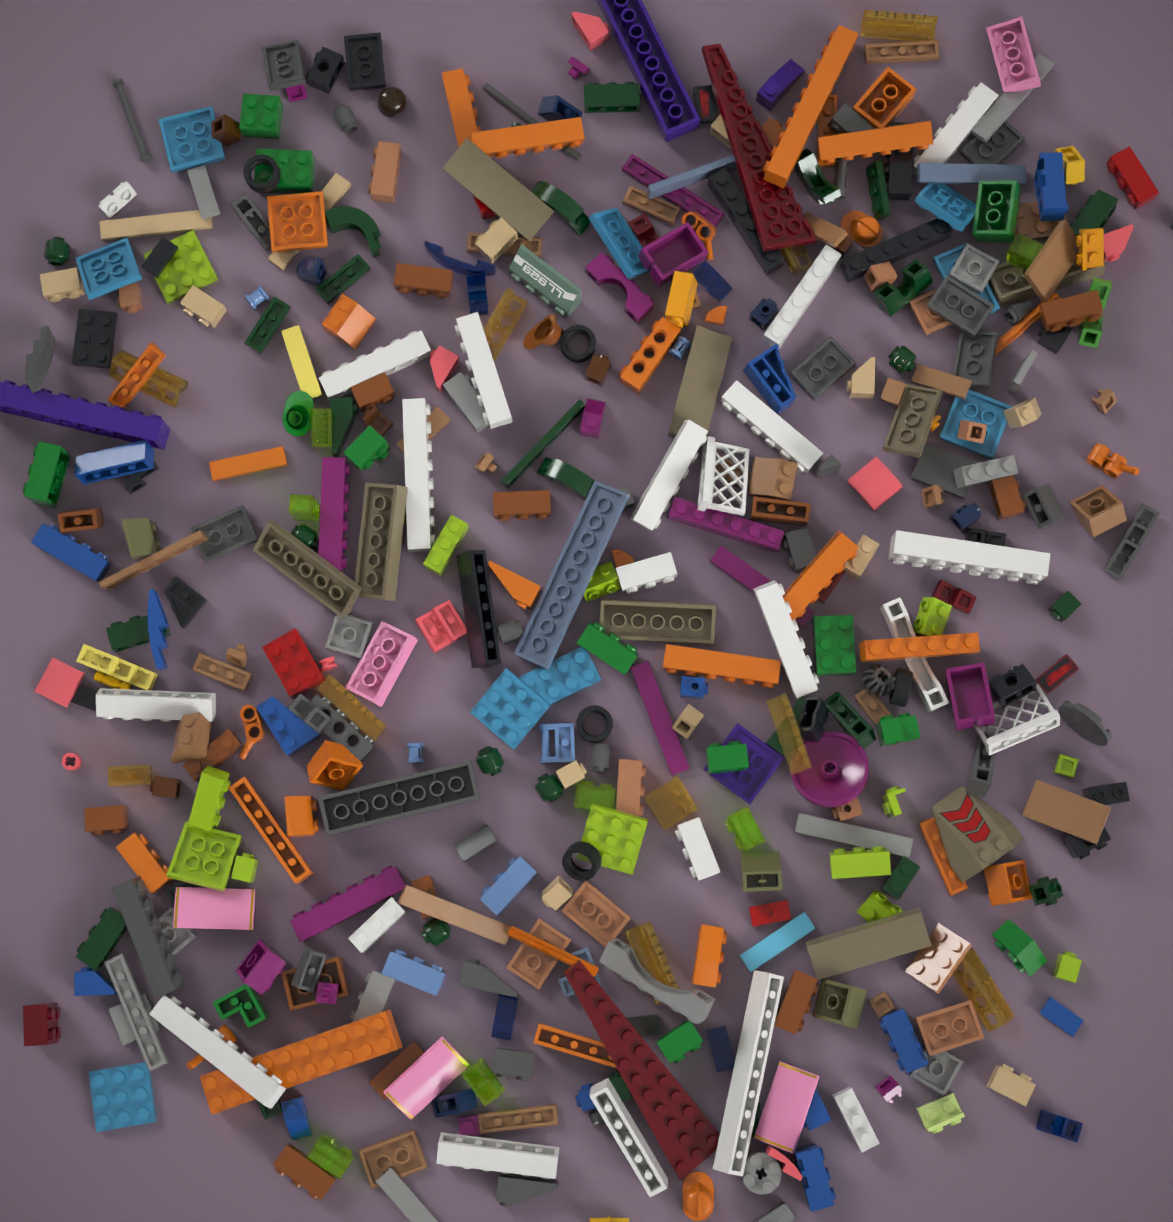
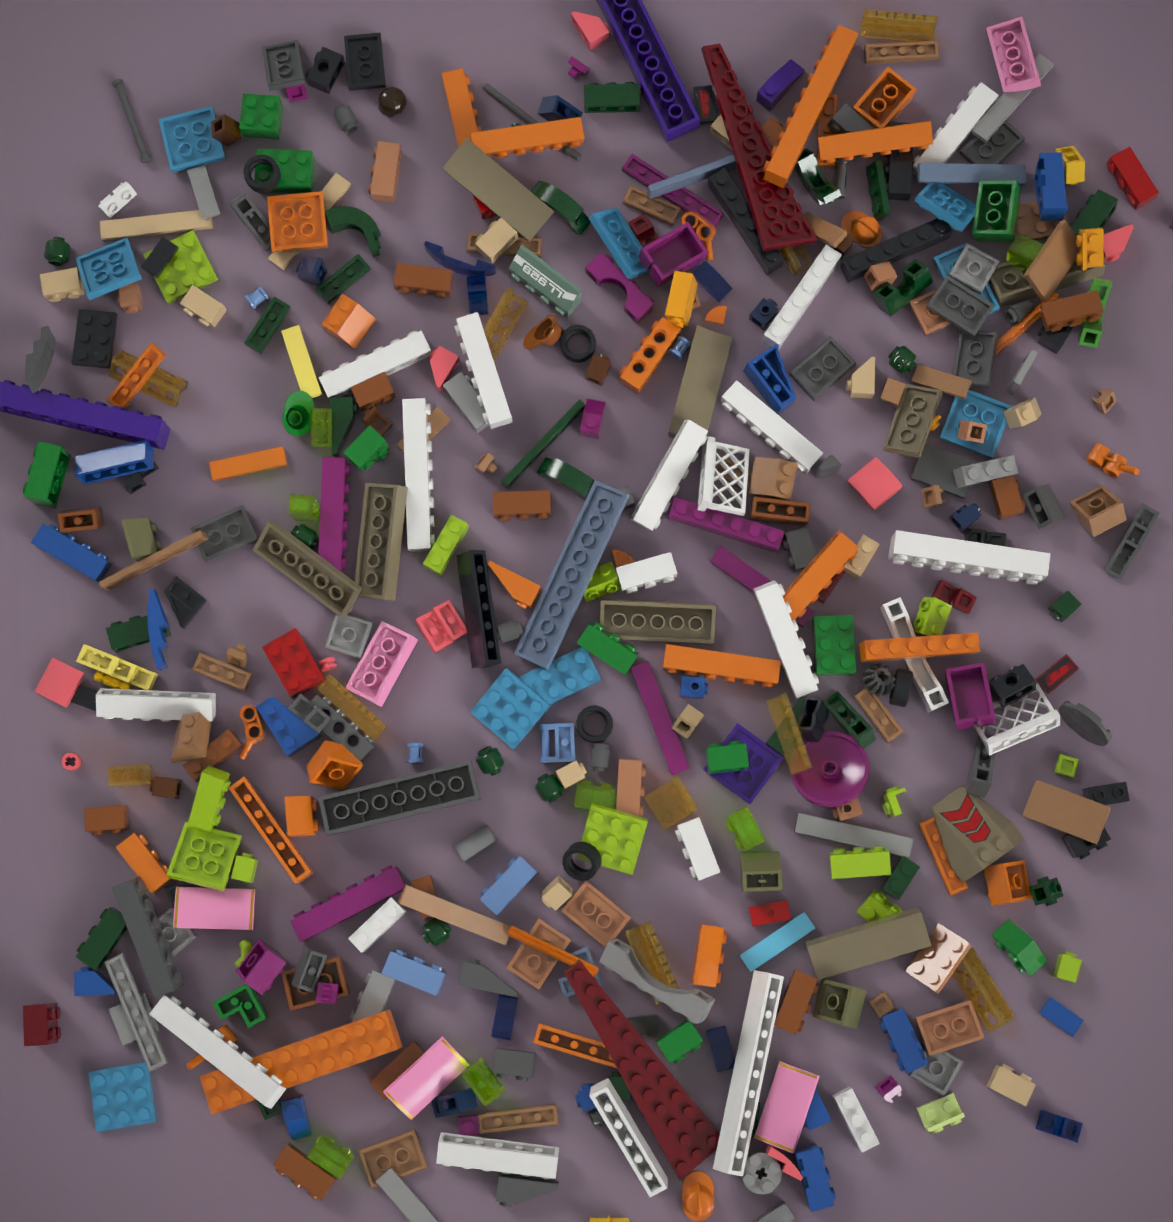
(246, 947): none -> lime arm
(897, 730): green brick -> none

